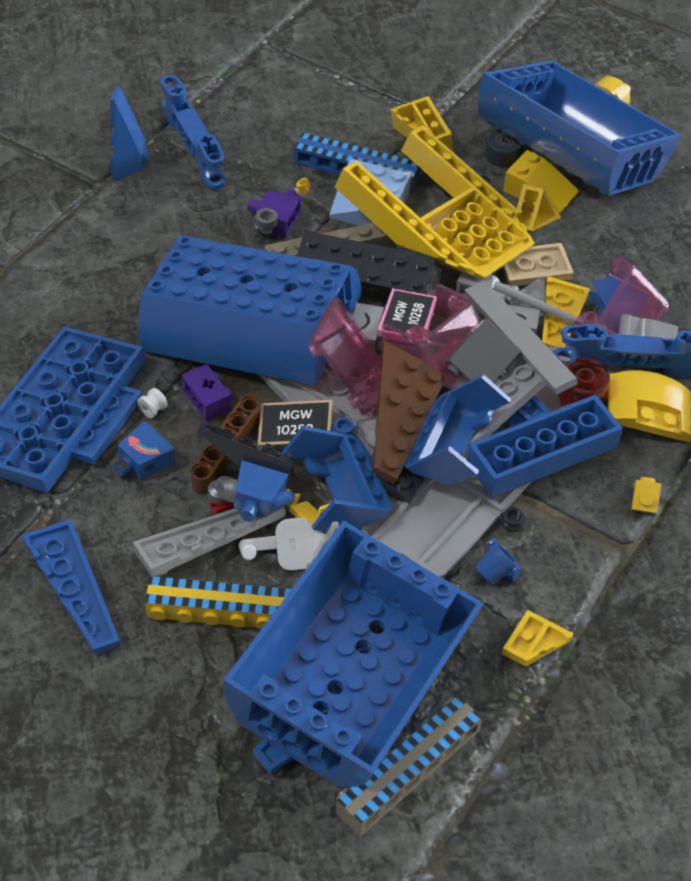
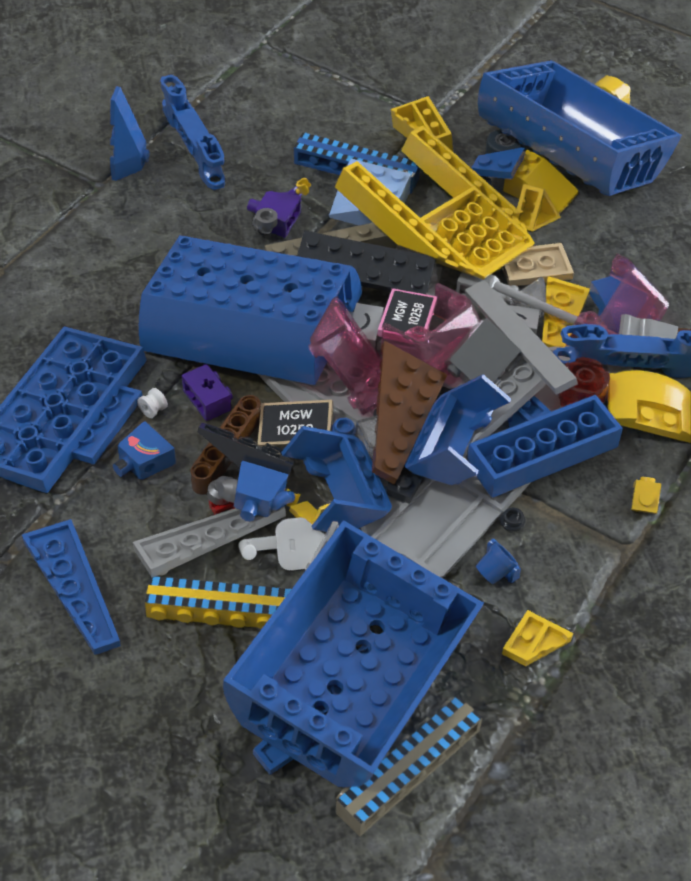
(499, 164): none -> blue wing

